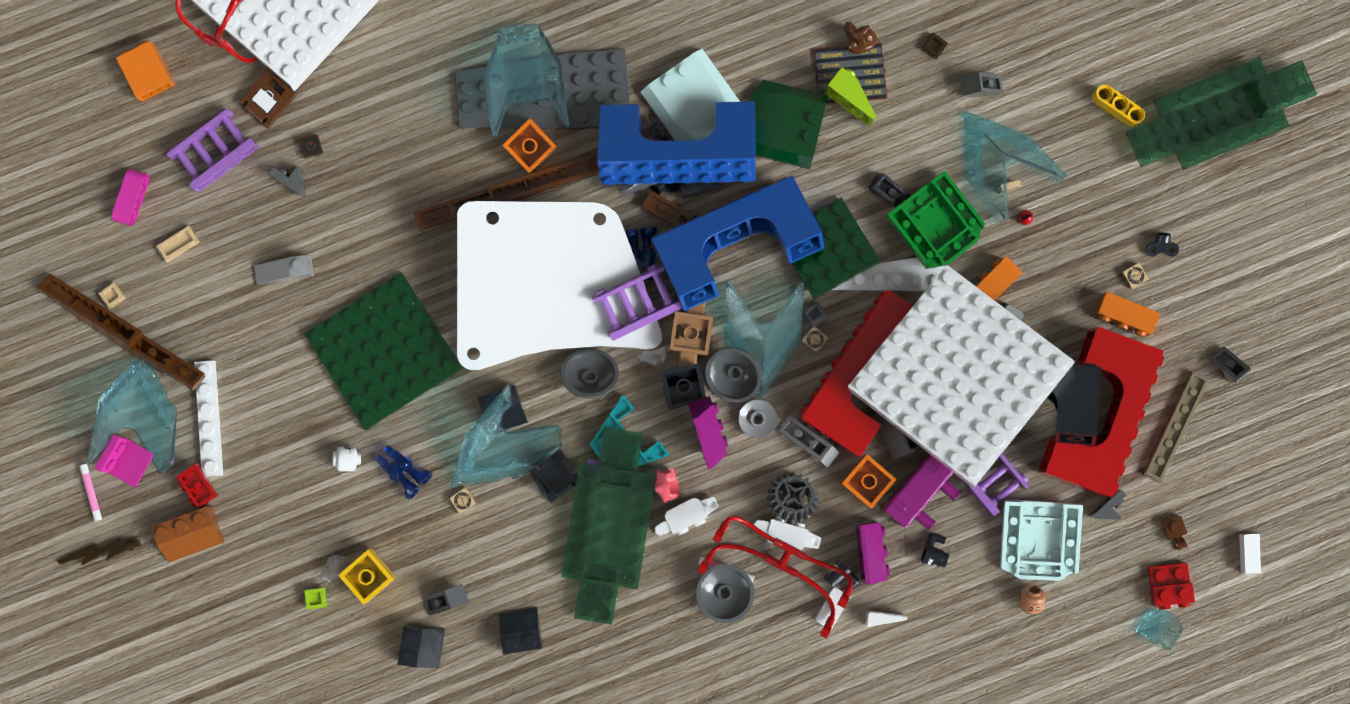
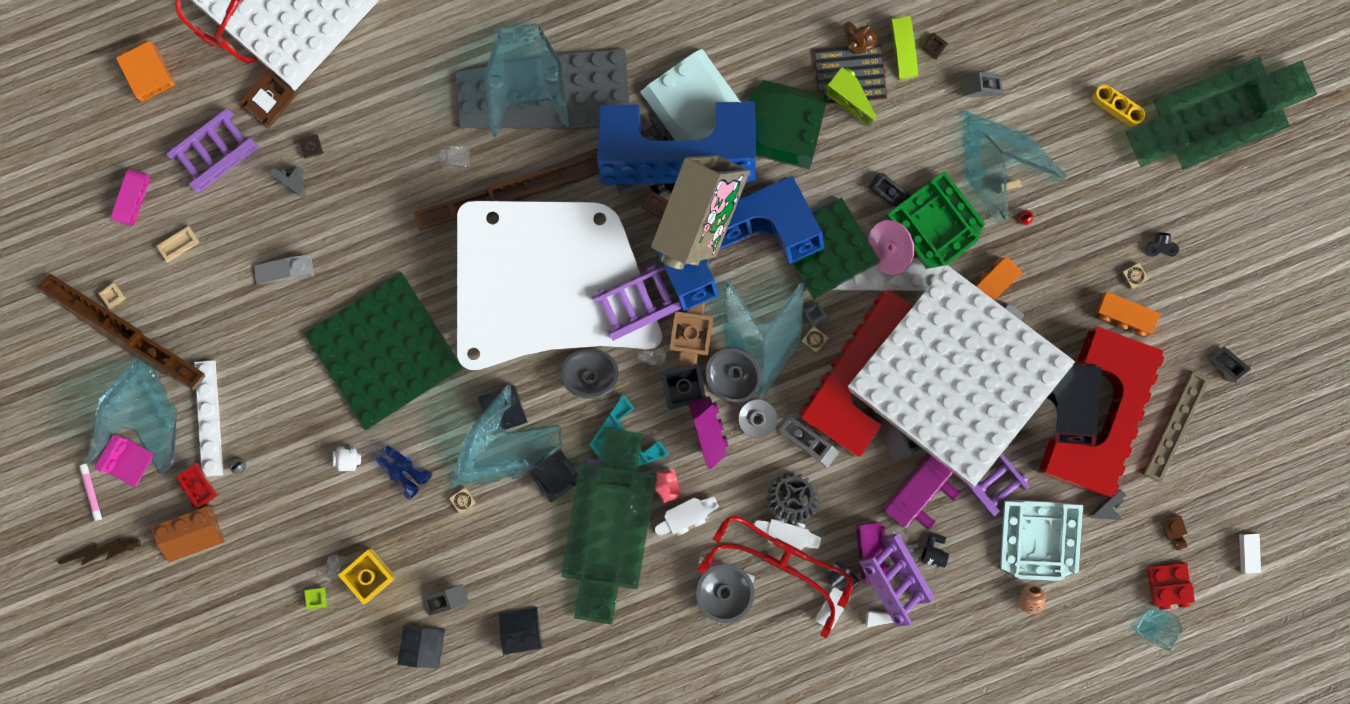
(241, 468): none -> dark grey hinge
(454, 157): none -> clear bracket
(530, 145): orange brick -> none
(647, 256): clear blue piece -> none
(699, 210): none -> dark tan brick
(868, 481): orange brick -> none
(892, 246): none -> bright pink piece
(904, 47): none -> lime slope
(904, 536): none -> clear bracket
(911, 579): none -> medium lavender fence

